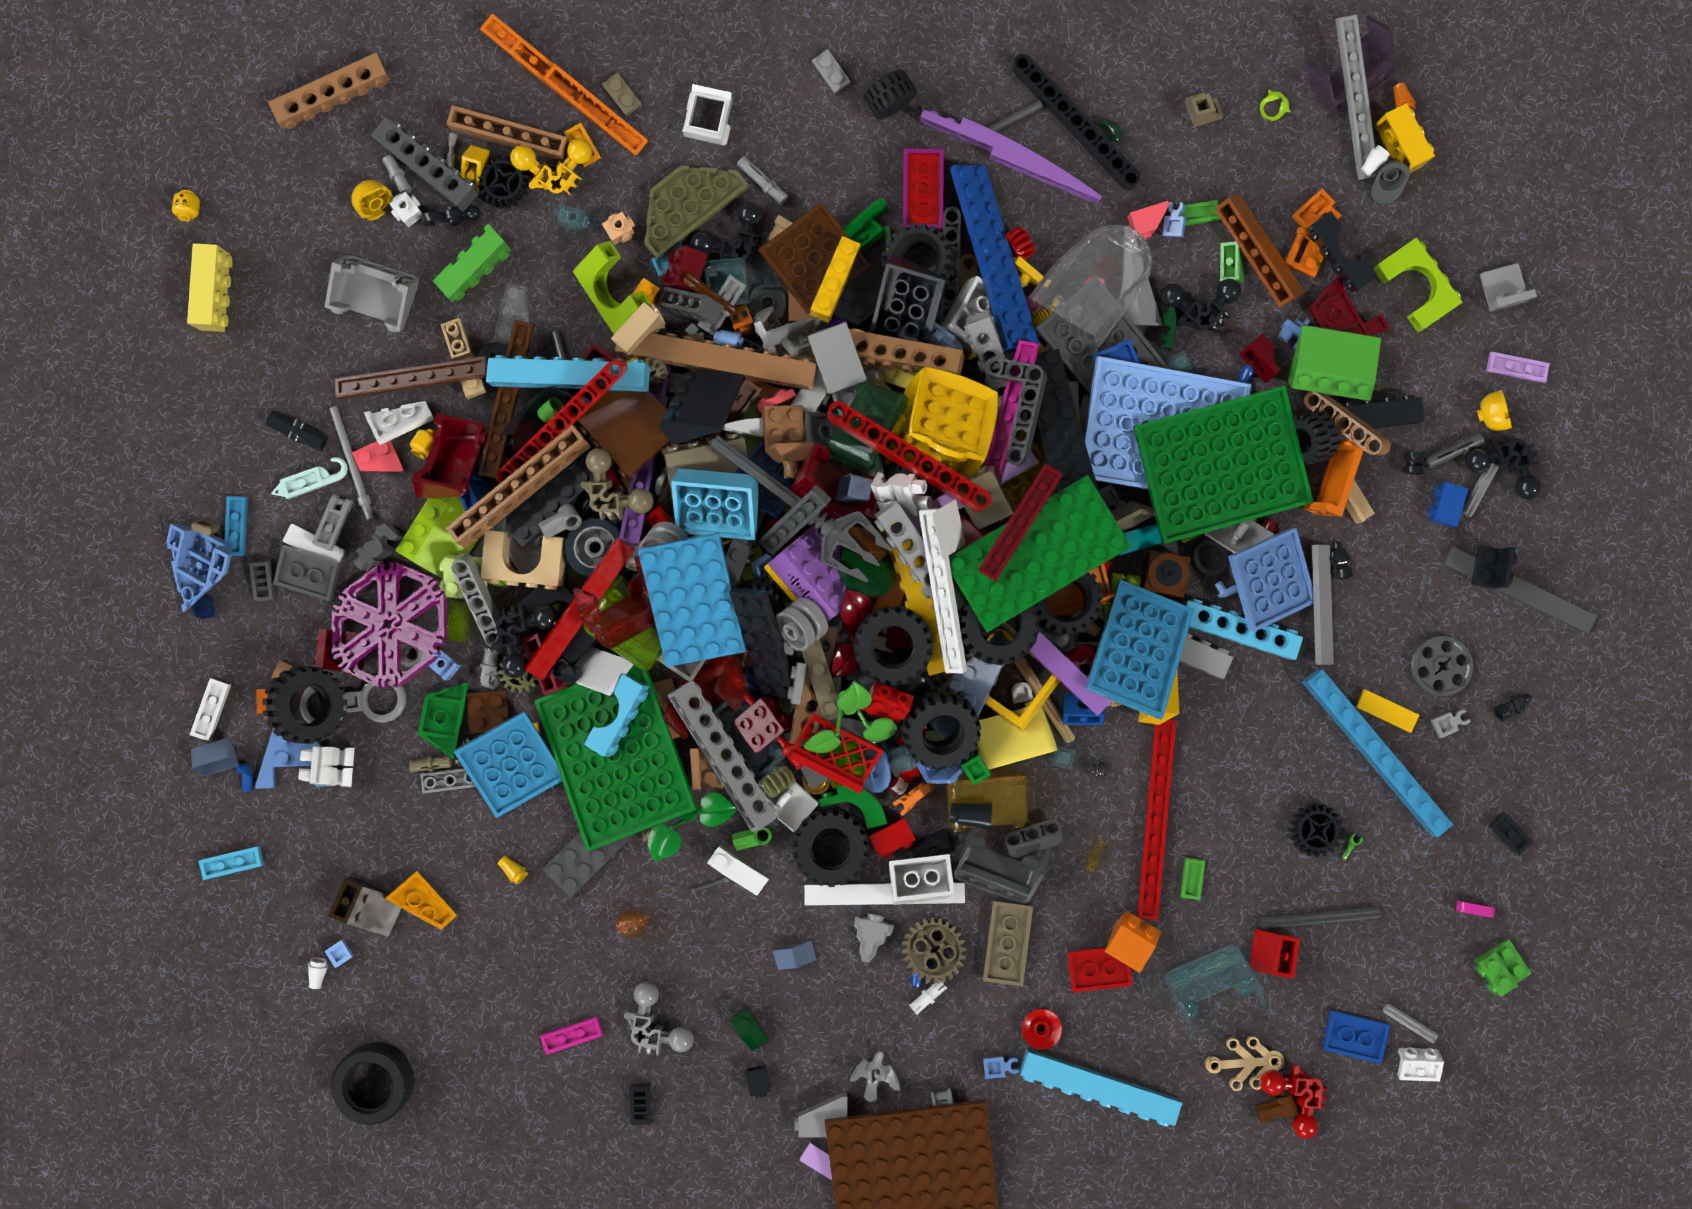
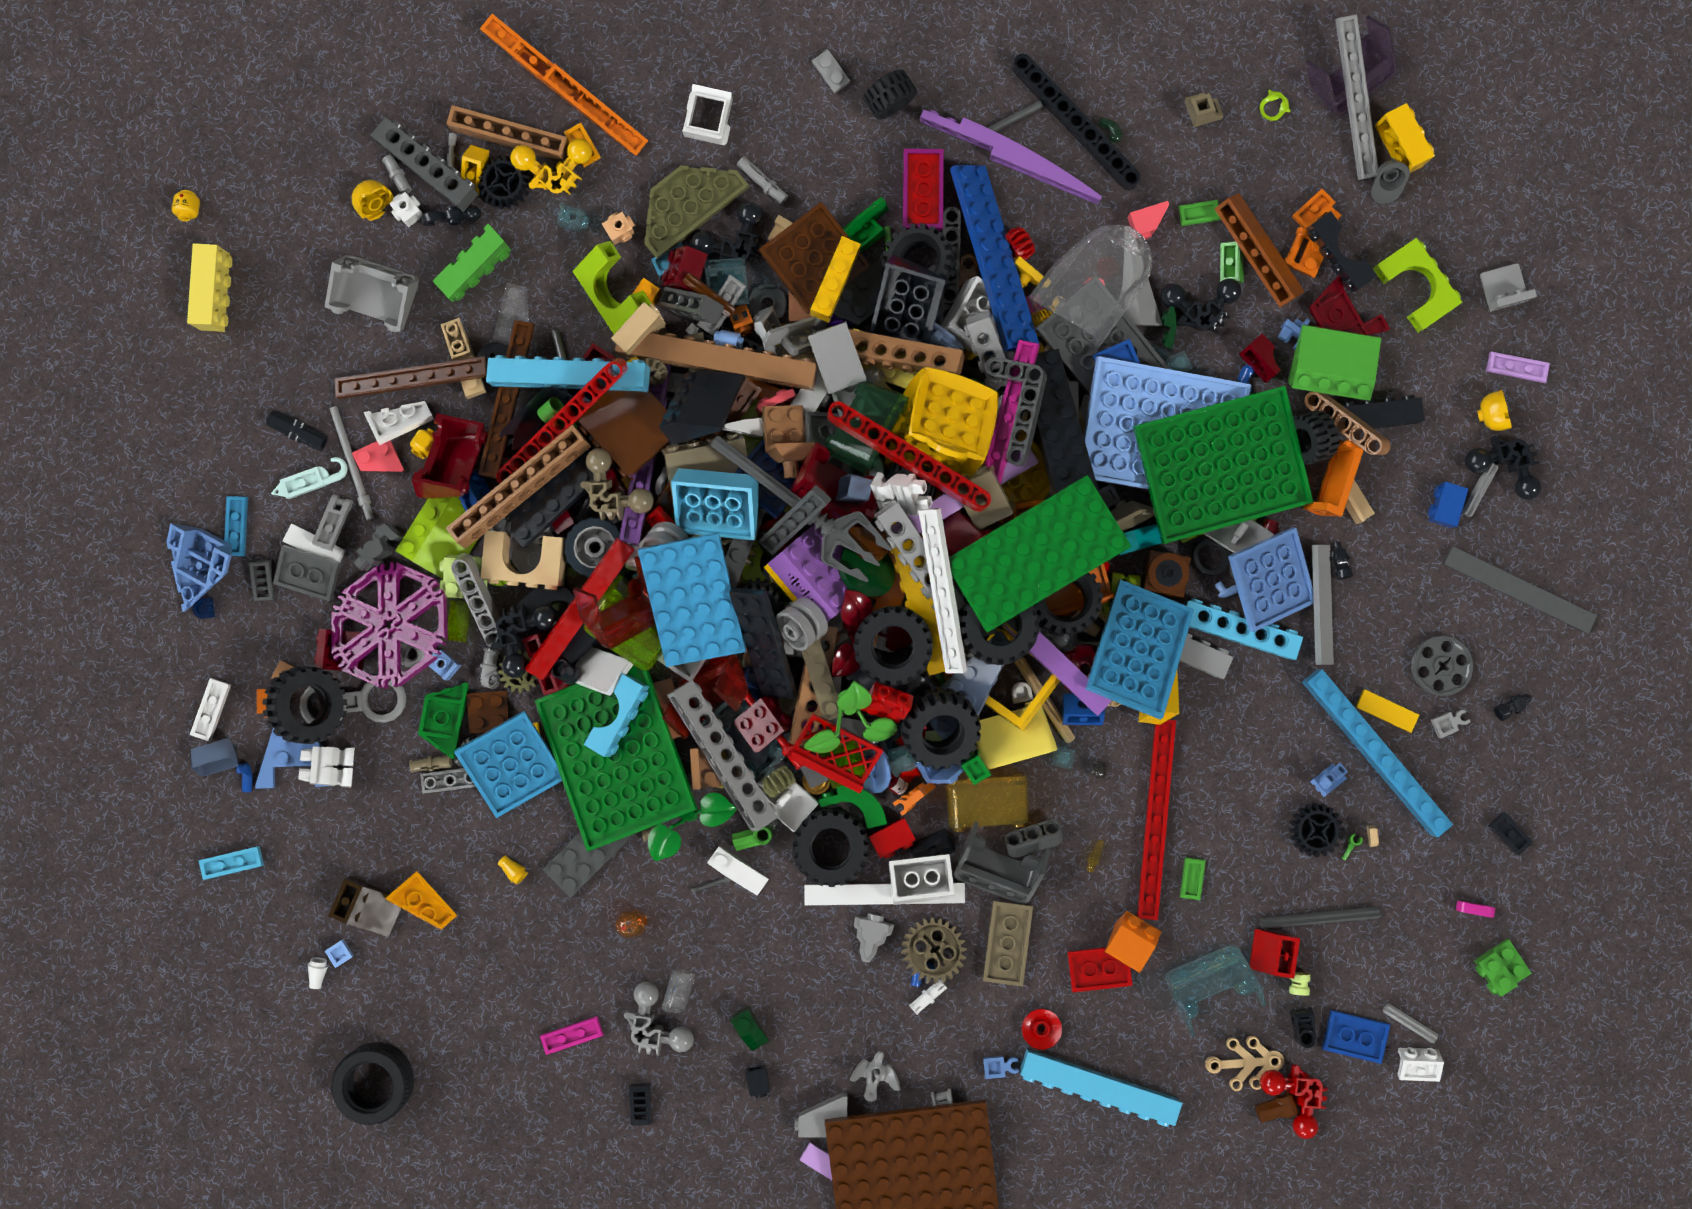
(205, 526): dark tan tile -> none
(319, 88): medium nougat brick -> none
(566, 518): light grey piece -> none
(621, 94): dark tan plate -> none
(678, 991): none -> clear bracket
(758, 566): light blue plate -> none
(794, 955): sand blue slope -> none
(798, 675): light grey plate -> none
(948, 529): white sticker -> none
(972, 814): black plant -> none
(1020, 522): dark red plate -> none
(1175, 223): medium blue plate -> none
(1300, 984): none -> yellowish green wheel
(1304, 1022): none -> black piece
(1329, 779): none -> medium blue hips
(1373, 838): none -> tan tile
(1376, 159): white cone -> none
(1403, 96): orange cone -> none
(1413, 463): black wheel -> none
(1475, 441): dark grey pin -> none
(1493, 567): black bracket -> none

